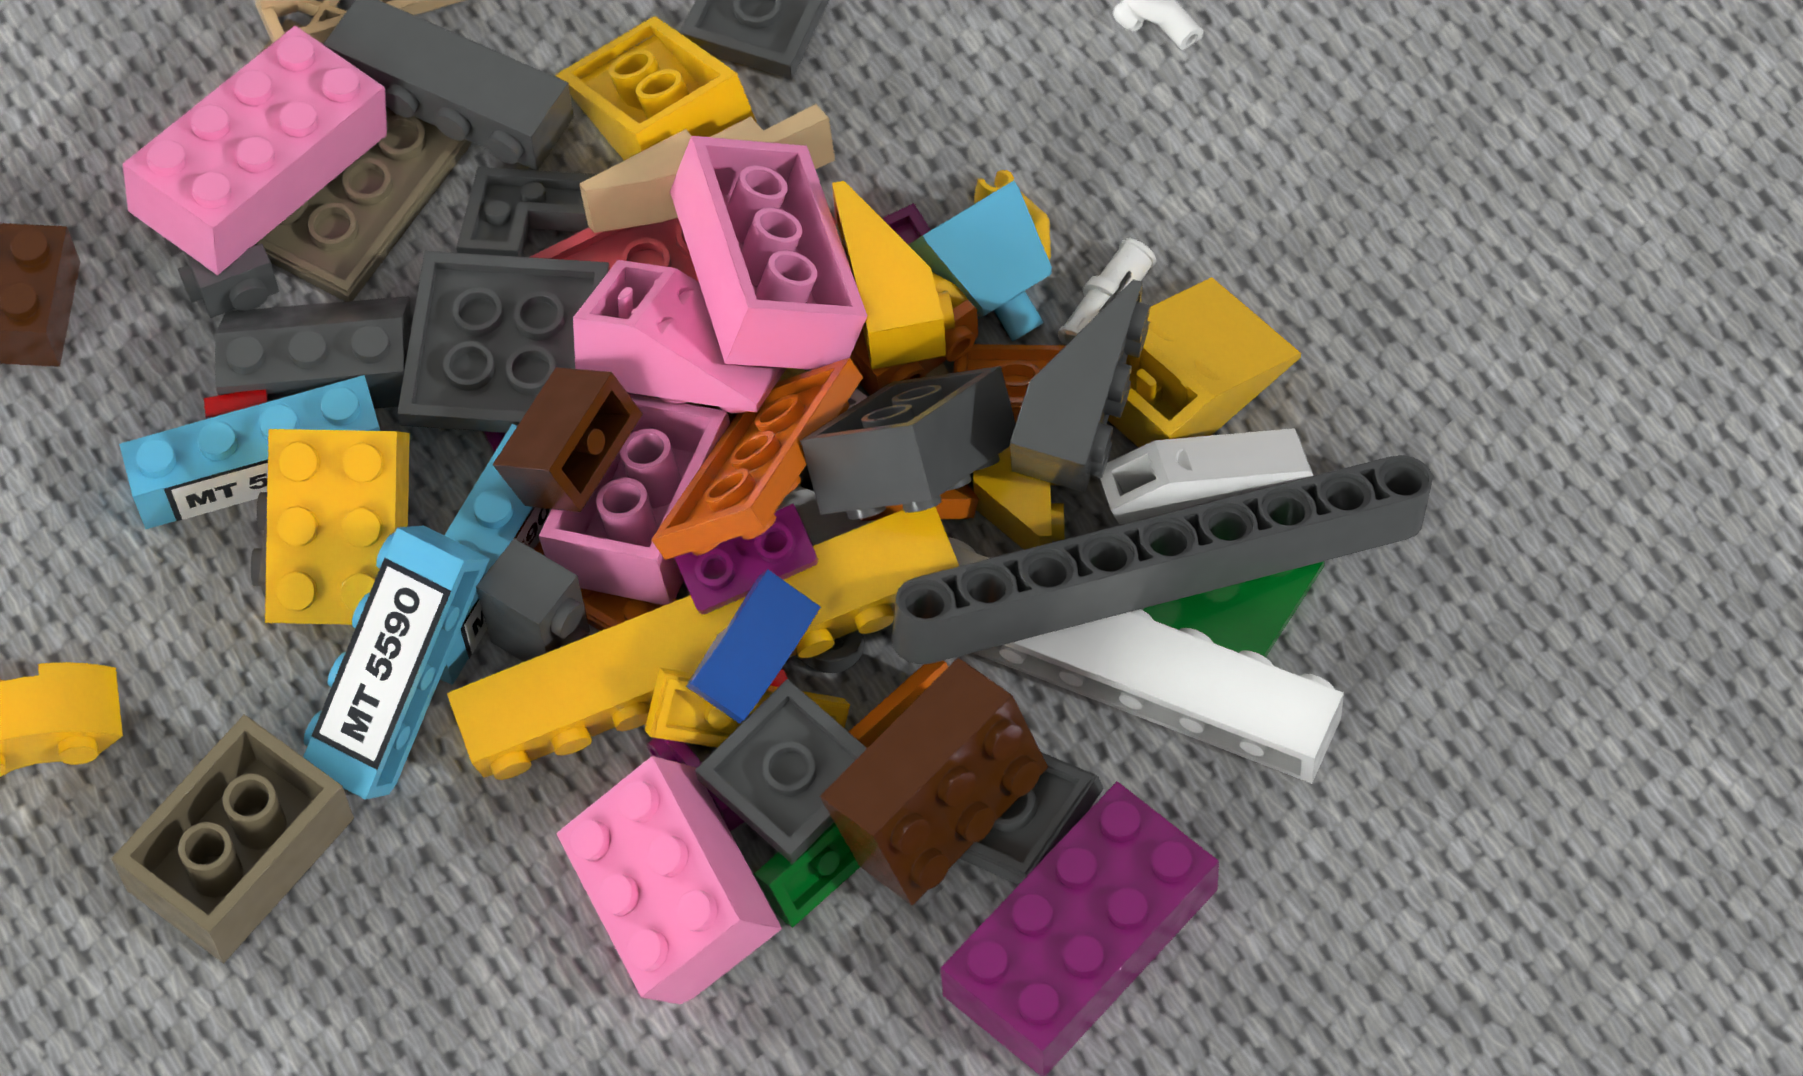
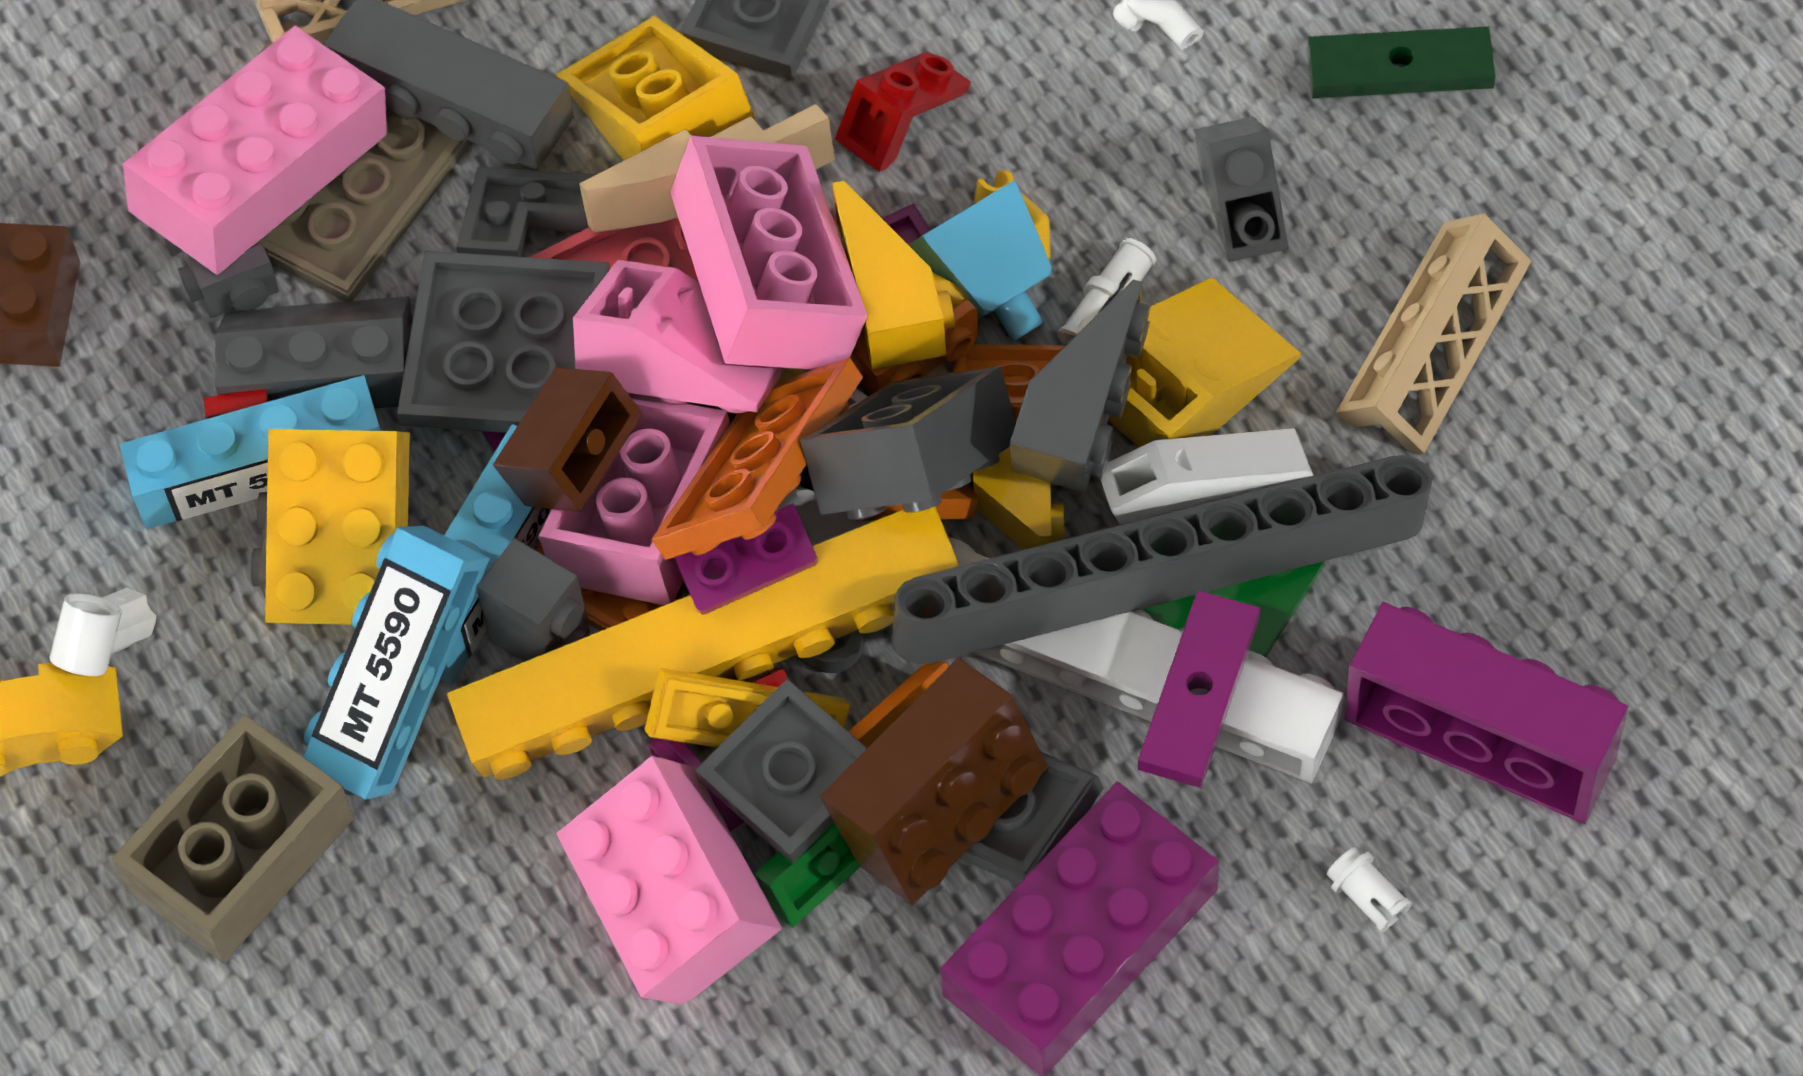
(97, 627): none -> white piece
(753, 646): blue slope -> none
(889, 99): none -> red bracket
(1207, 658): none -> magenta tile
(1242, 187): none -> dark grey slope
(1367, 888): none -> white pin
(1417, 325): none -> tan fence
(1434, 61): none -> dark green tile
(1484, 711): none -> magenta brick

